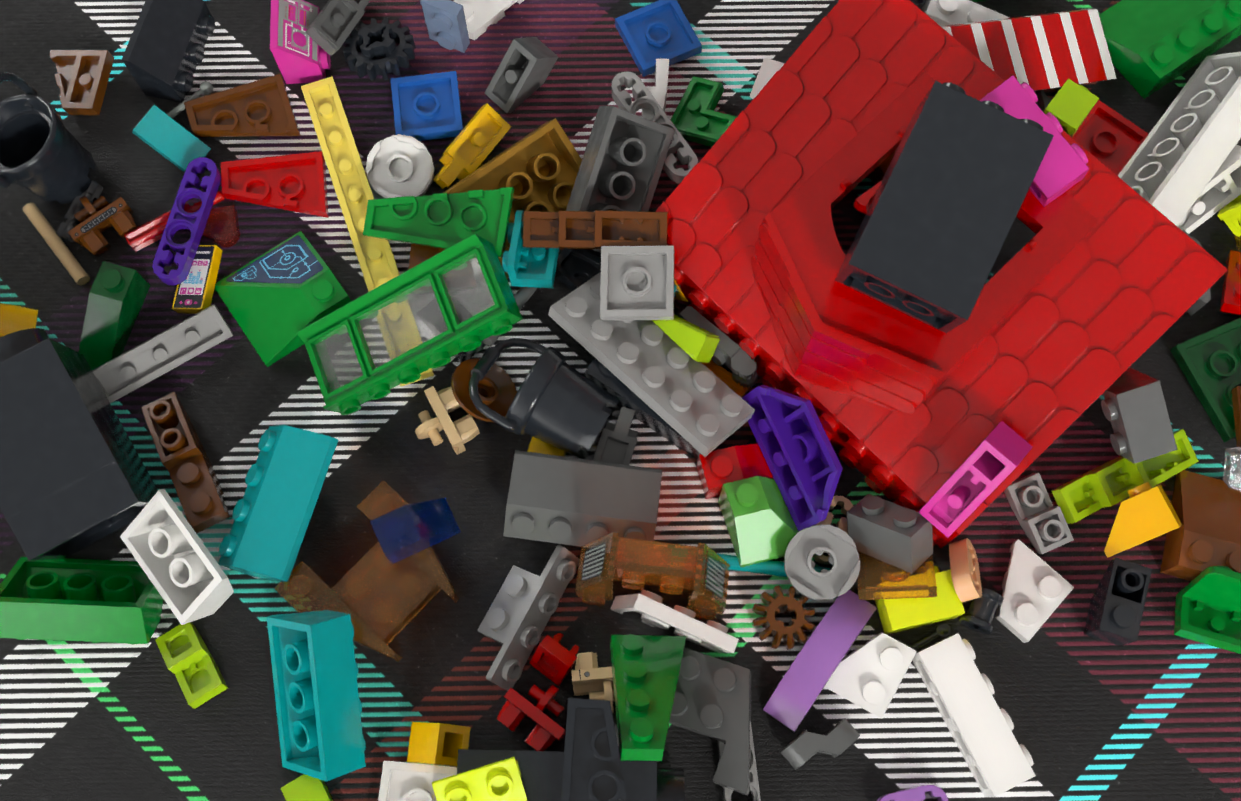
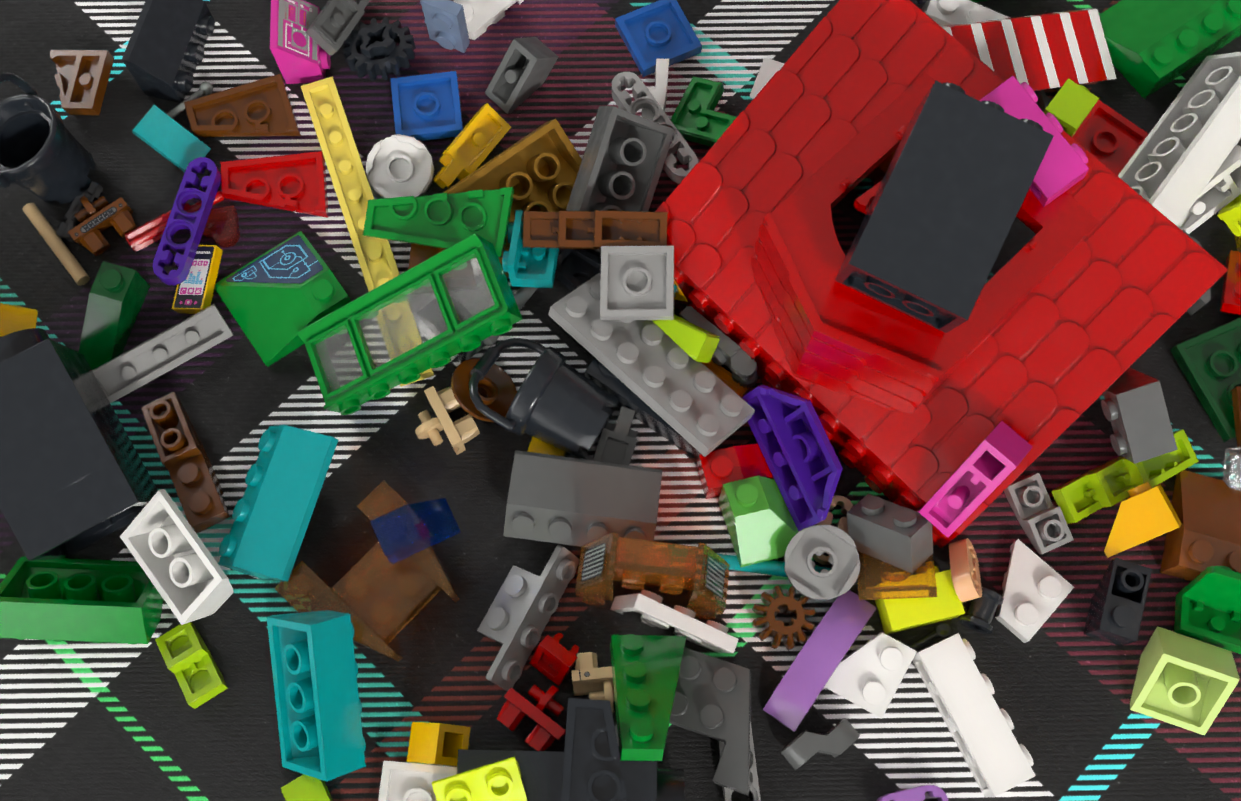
(1183, 680): none -> yellowish green slope

